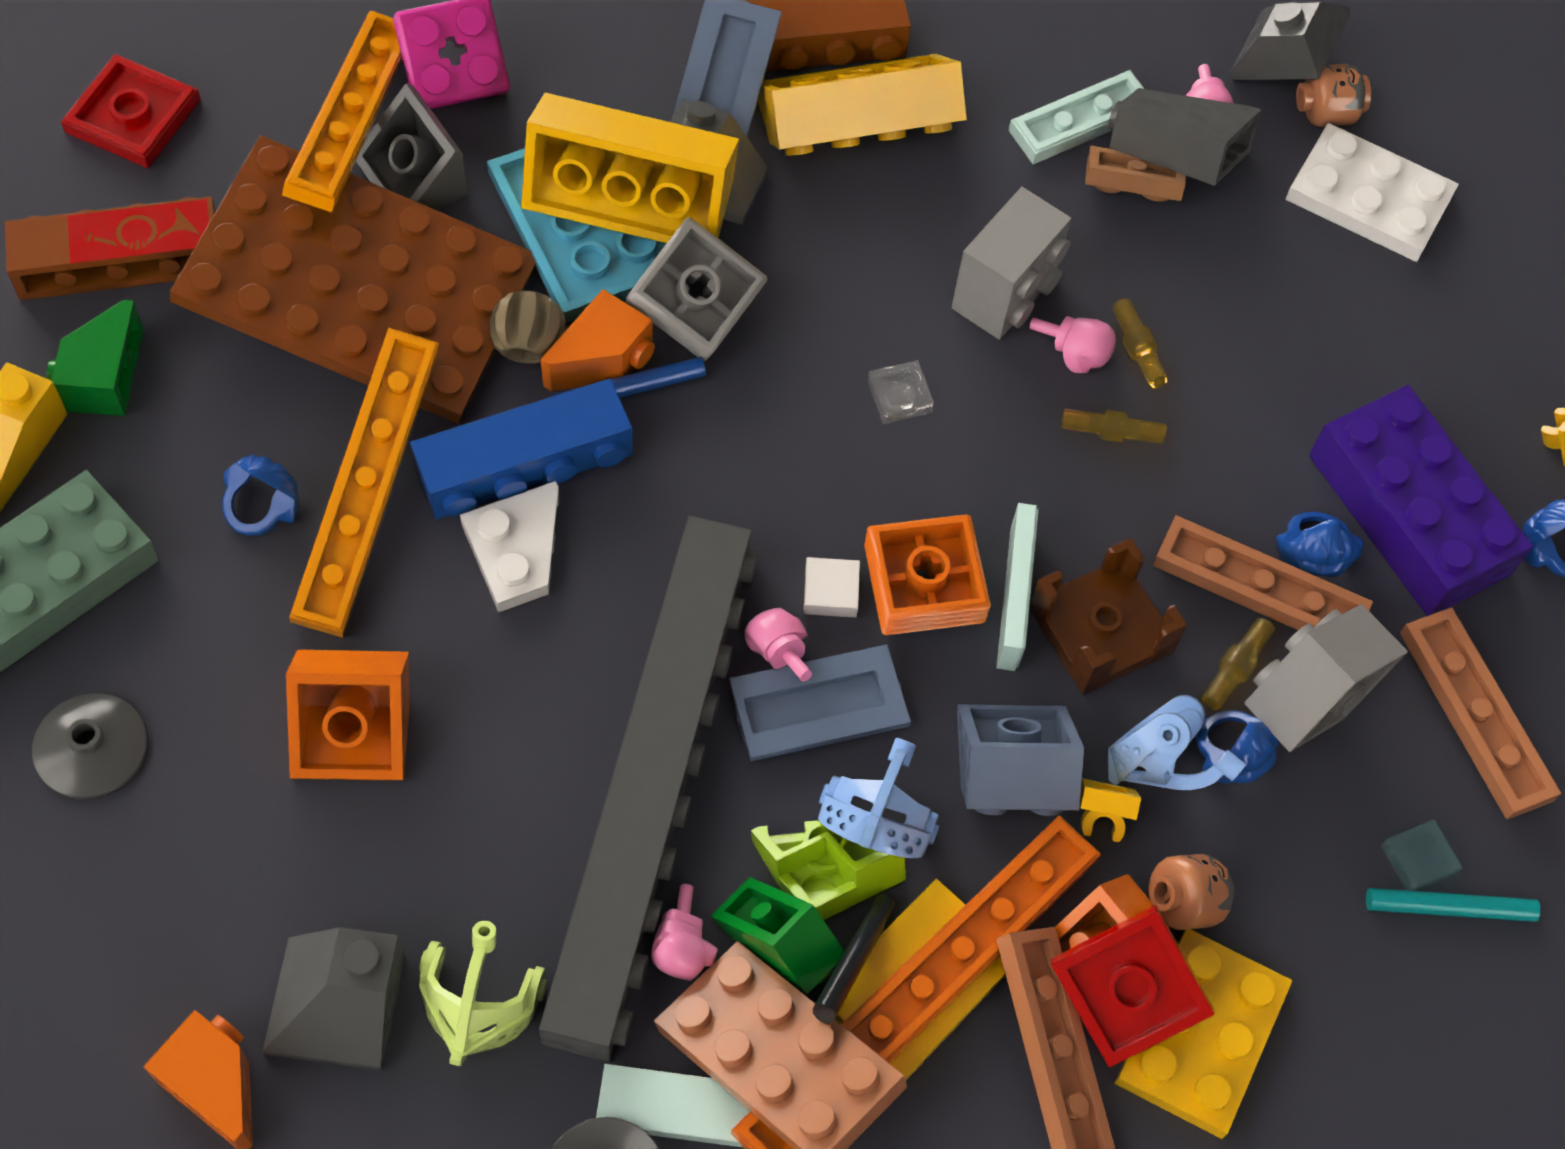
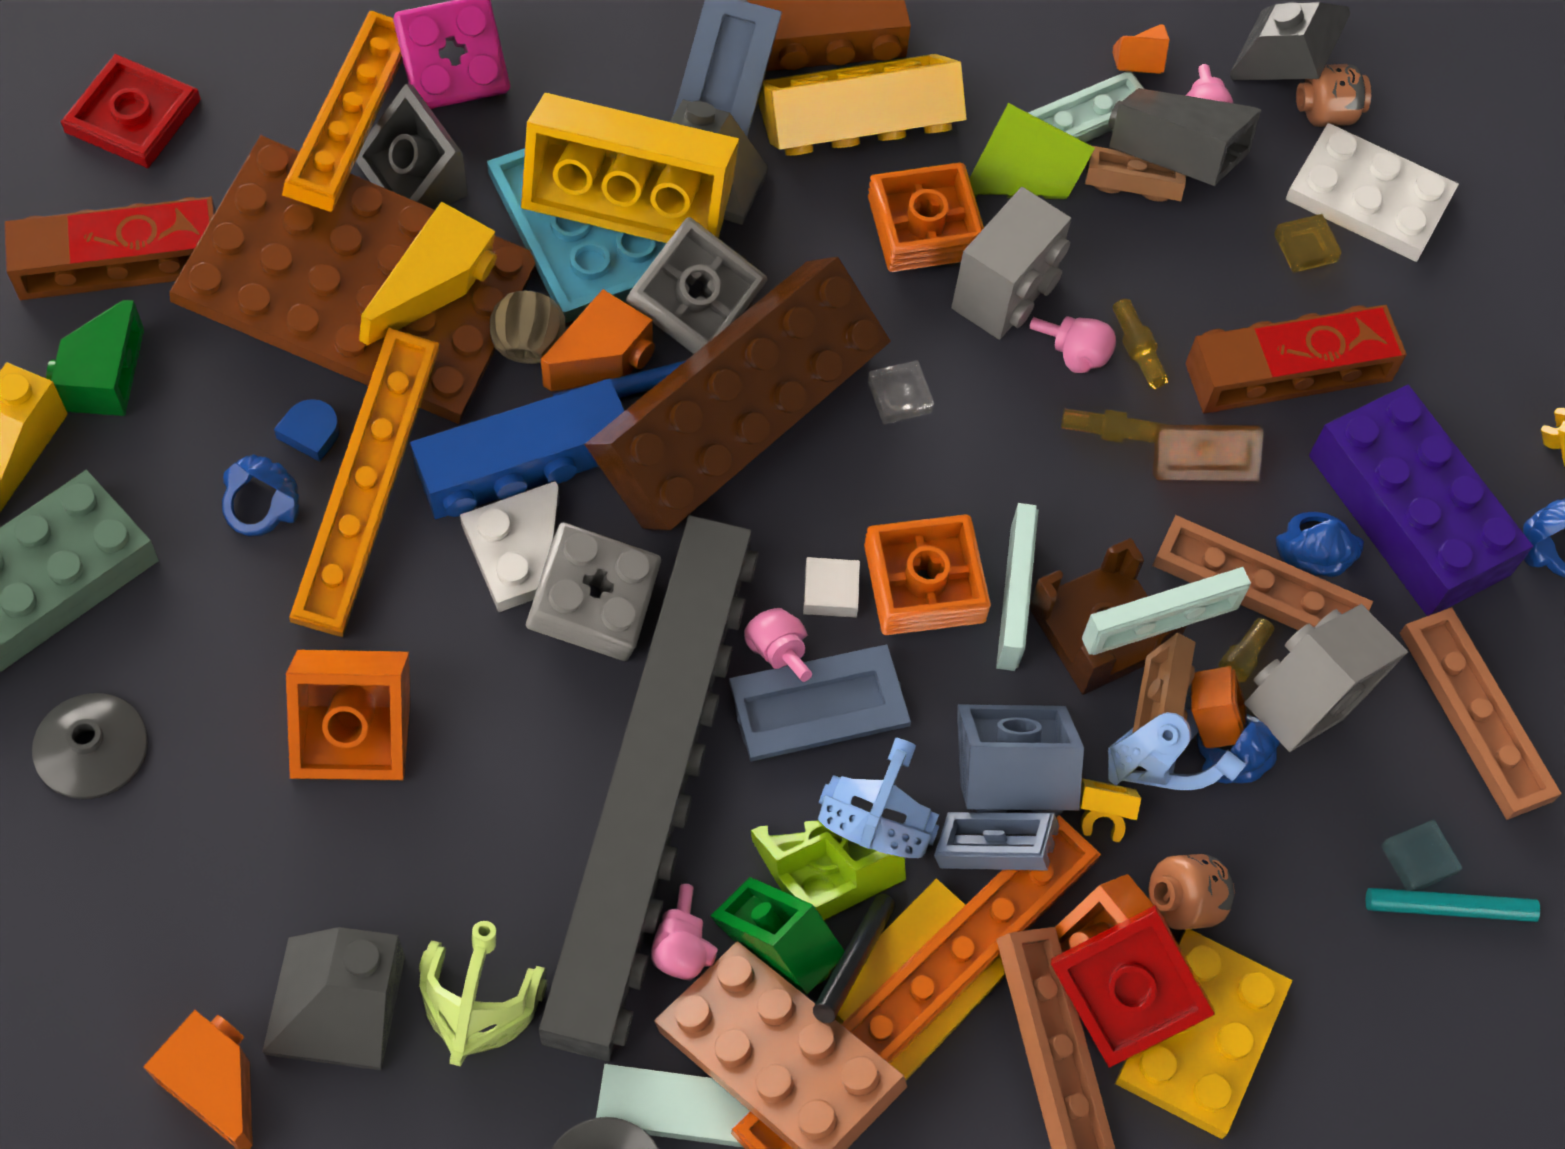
(309, 428): none -> blue tile
(432, 272): none -> yellow slope
(563, 599): none -> light grey brick
(738, 394): none -> reddish brown brick
(924, 215): none -> orange brick
(994, 848): none -> sand blue tile
(1029, 155): none -> lime slope
(1142, 52): none -> orange slope
(1165, 611): none -> light aqua tile
(1166, 680): none -> medium nougat plate
(1207, 452): none -> clear orange plate
(1218, 706): none -> orange slope
(1294, 358): none -> dark orange brick
(1307, 243): none -> clear yellow tile

